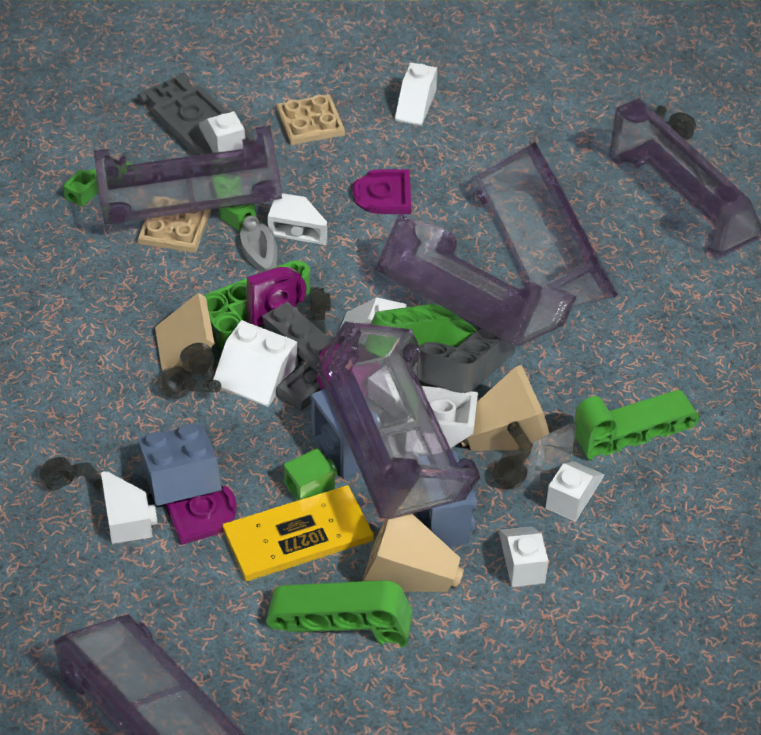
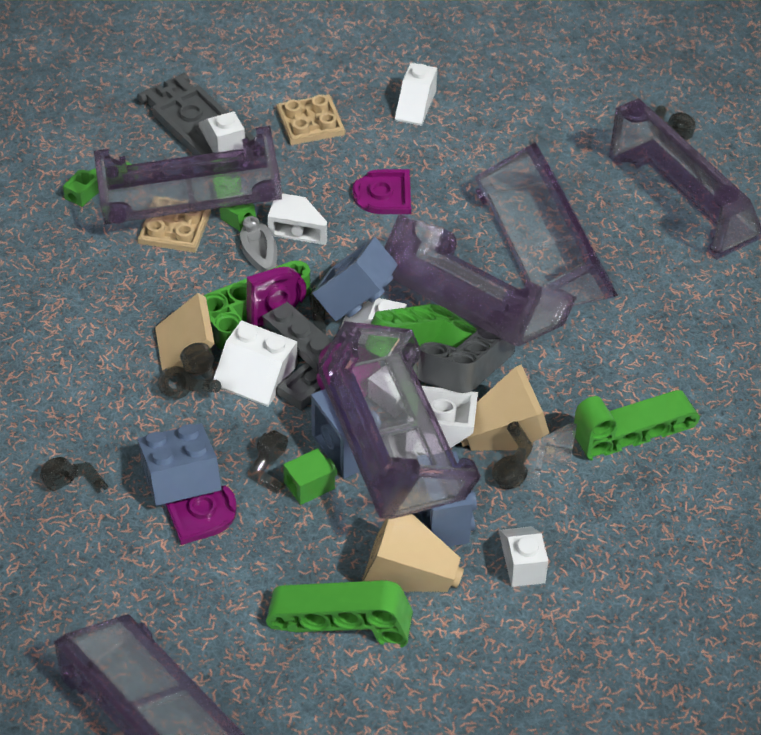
(127, 510): white slope -> none
(269, 448): none -> clear smoke plate
(297, 533): yellow tile -> none
(356, 279): none -> sand blue brick
(572, 489): white slope -> none

